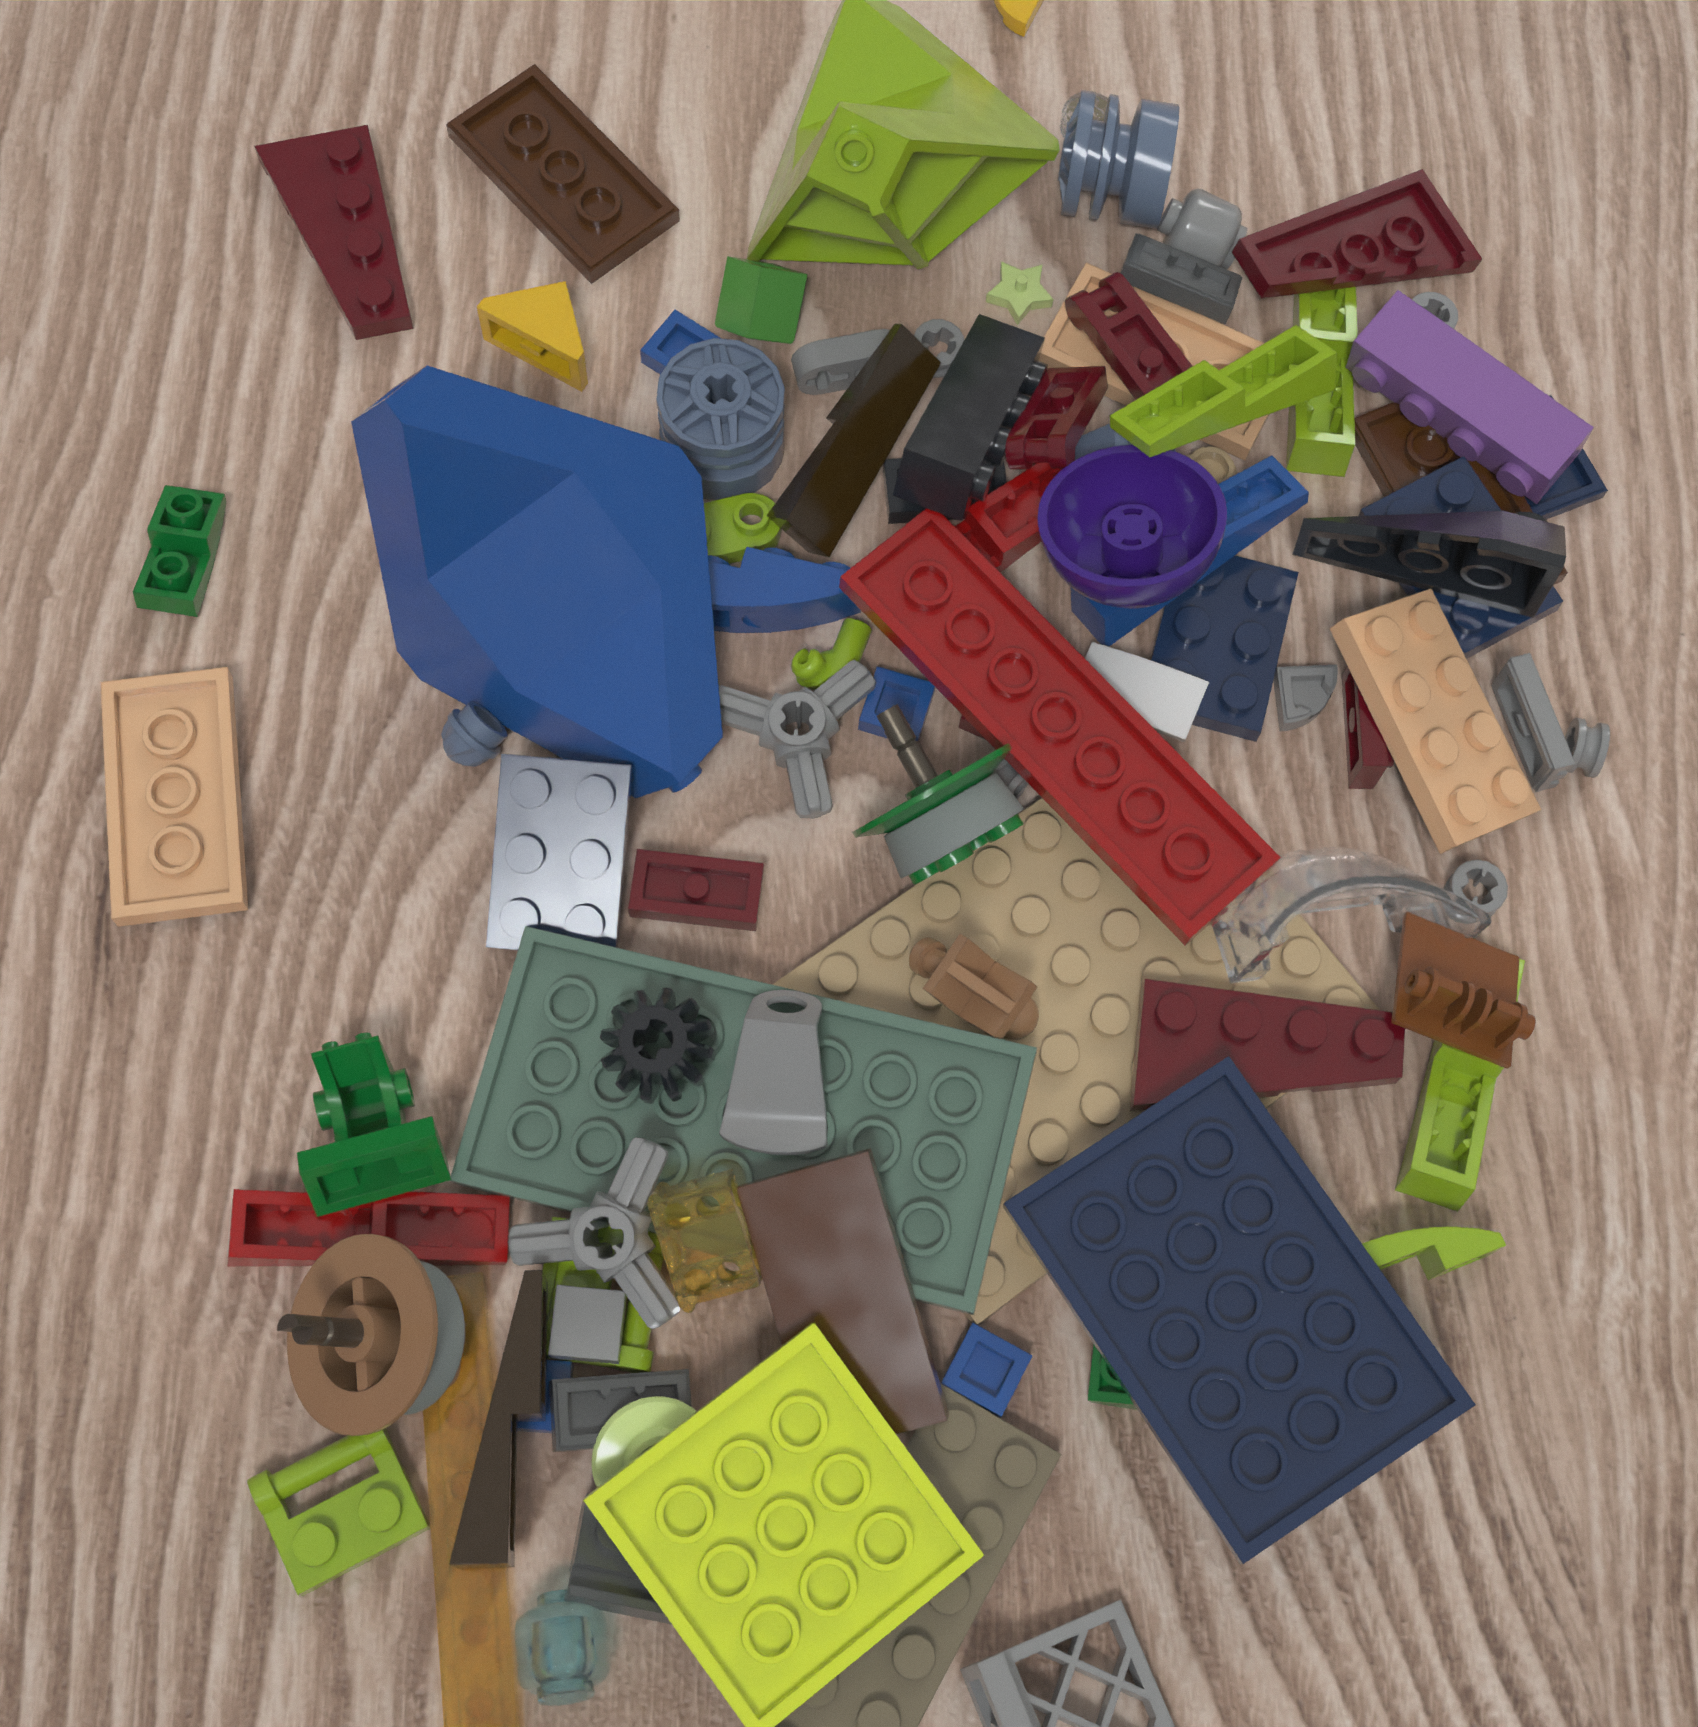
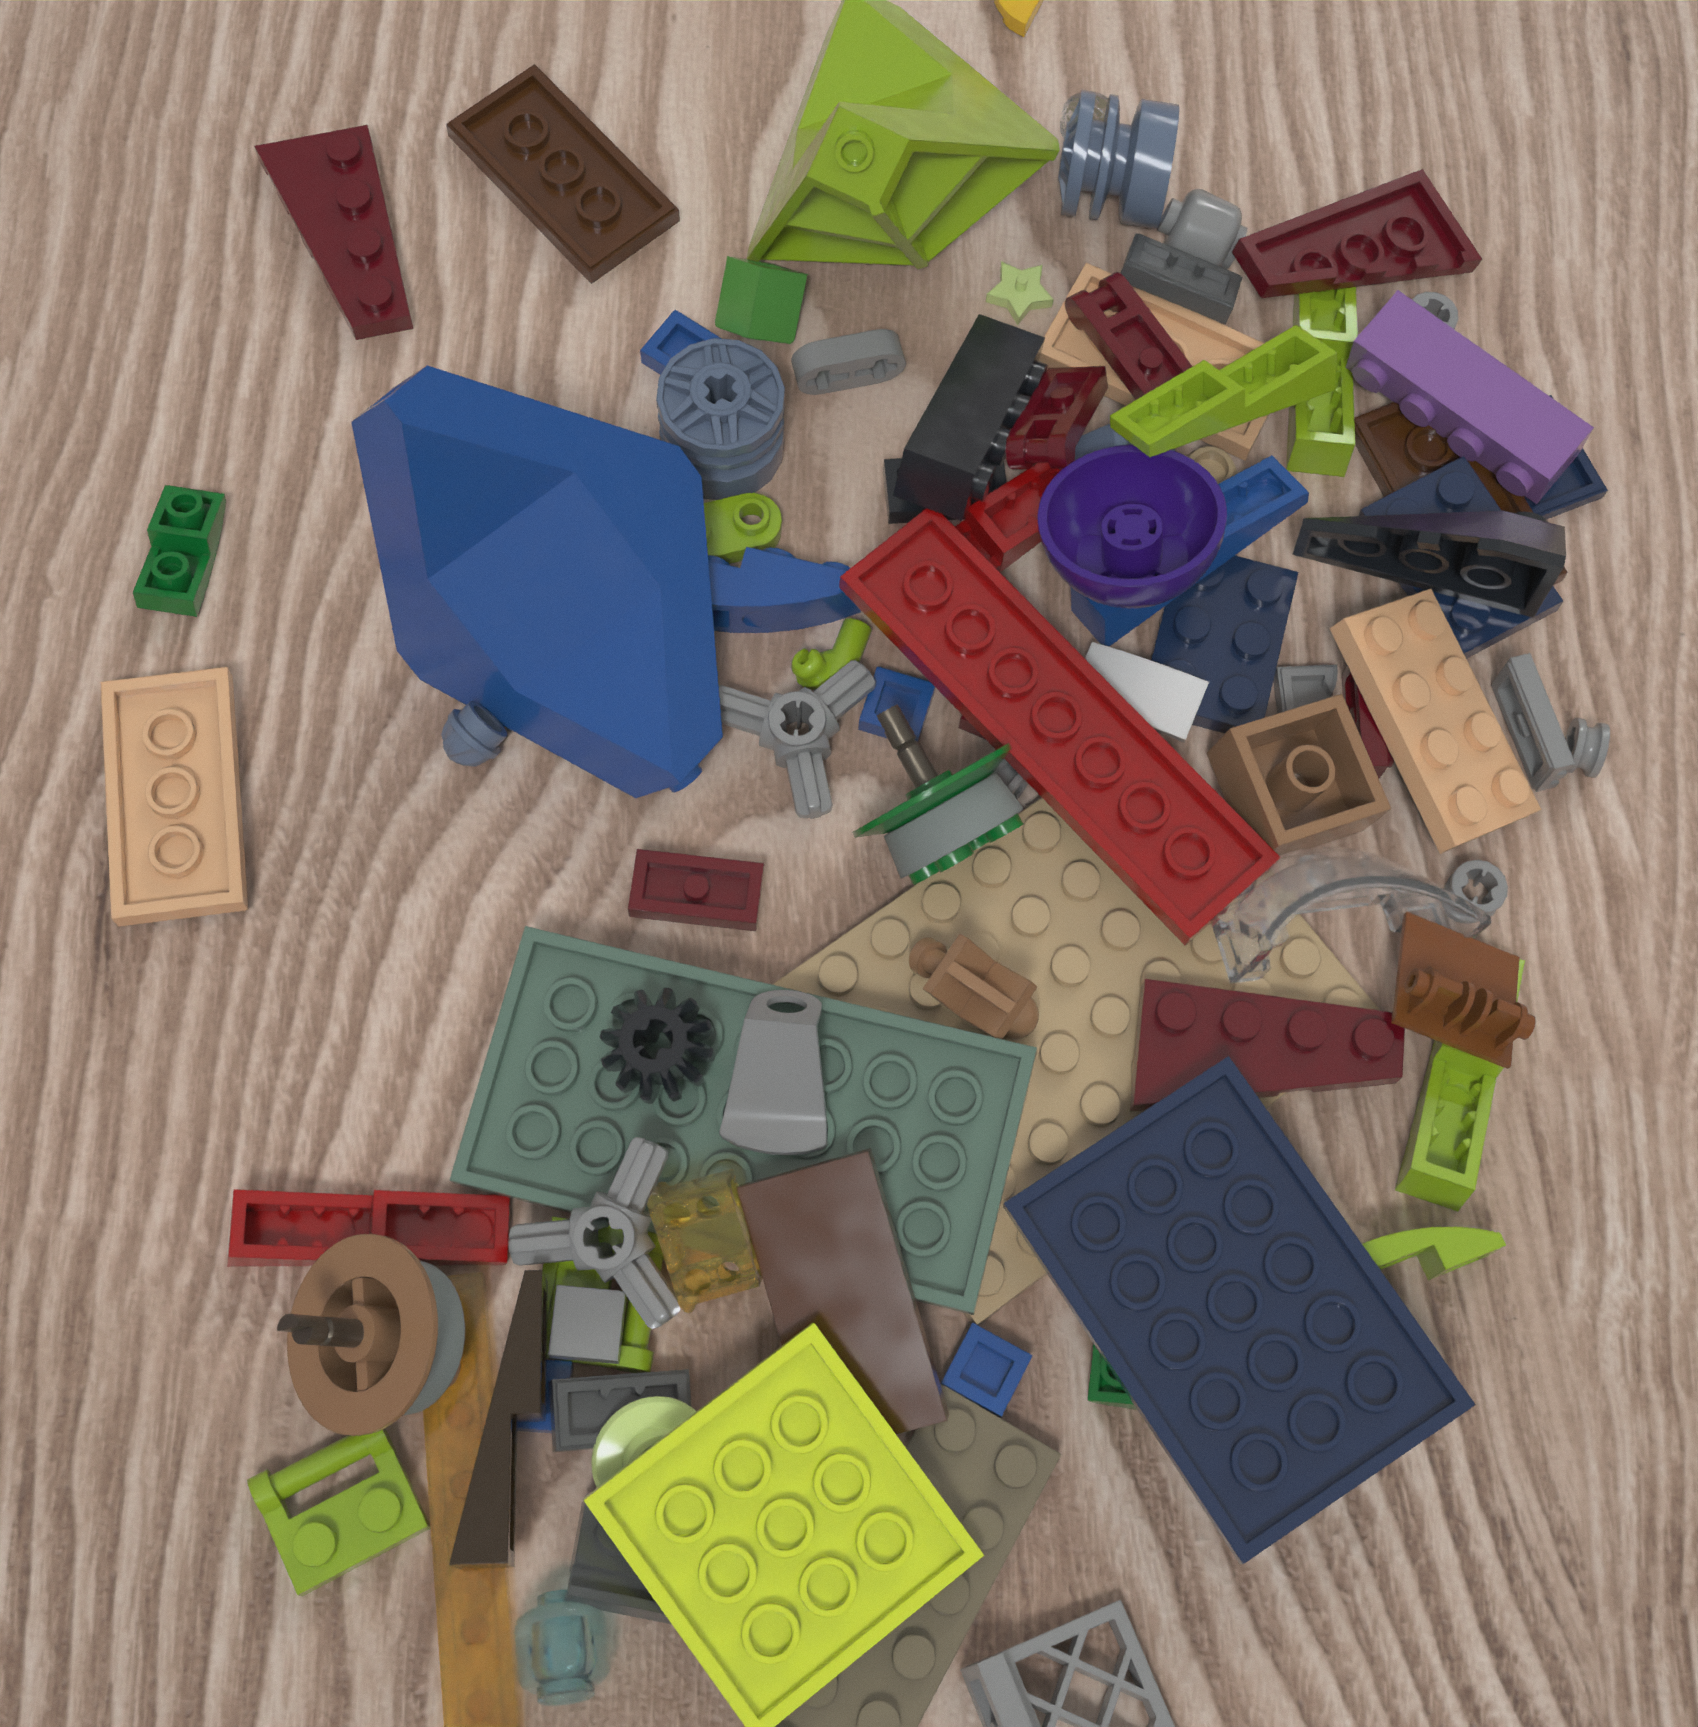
(358, 1098): green tile -> none
(538, 329): yellow slope -> none
(559, 849): plate -> none
(851, 453): dark brown slope -> none
(938, 330): light grey bush -> none
(1300, 776): none -> medium nougat brick

